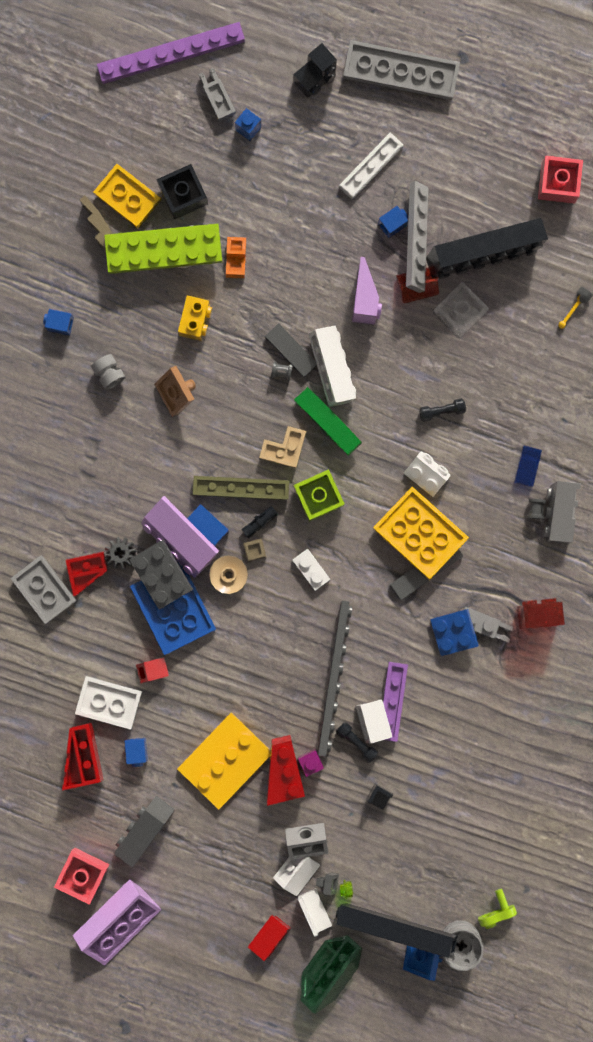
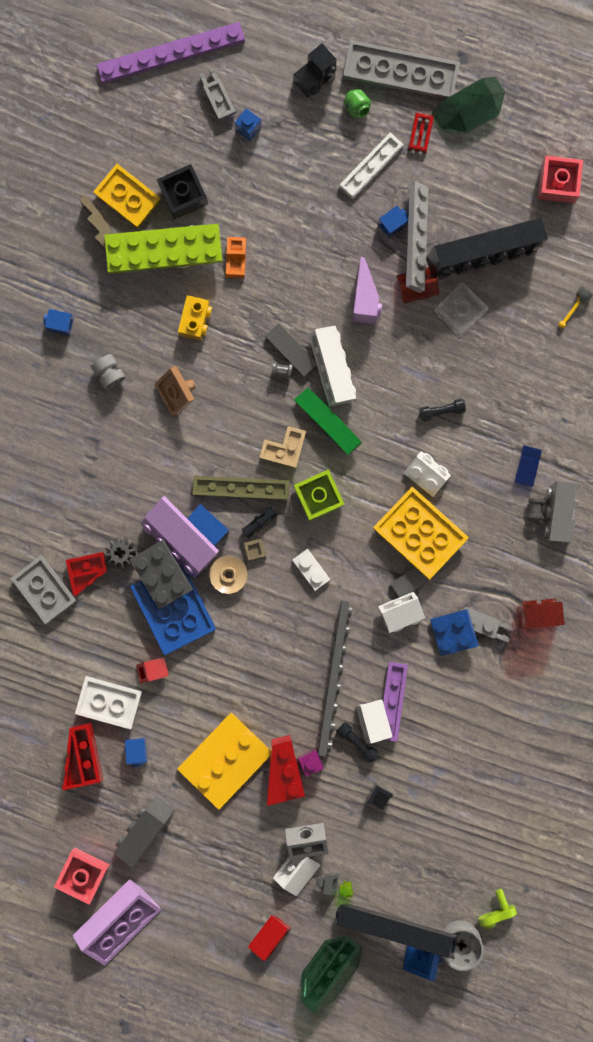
(314, 911): white panel -> none
(357, 103): none -> bright green head
(401, 612): none -> white brick
(418, 148): none -> red tile
(471, 106): none -> clear green wedge

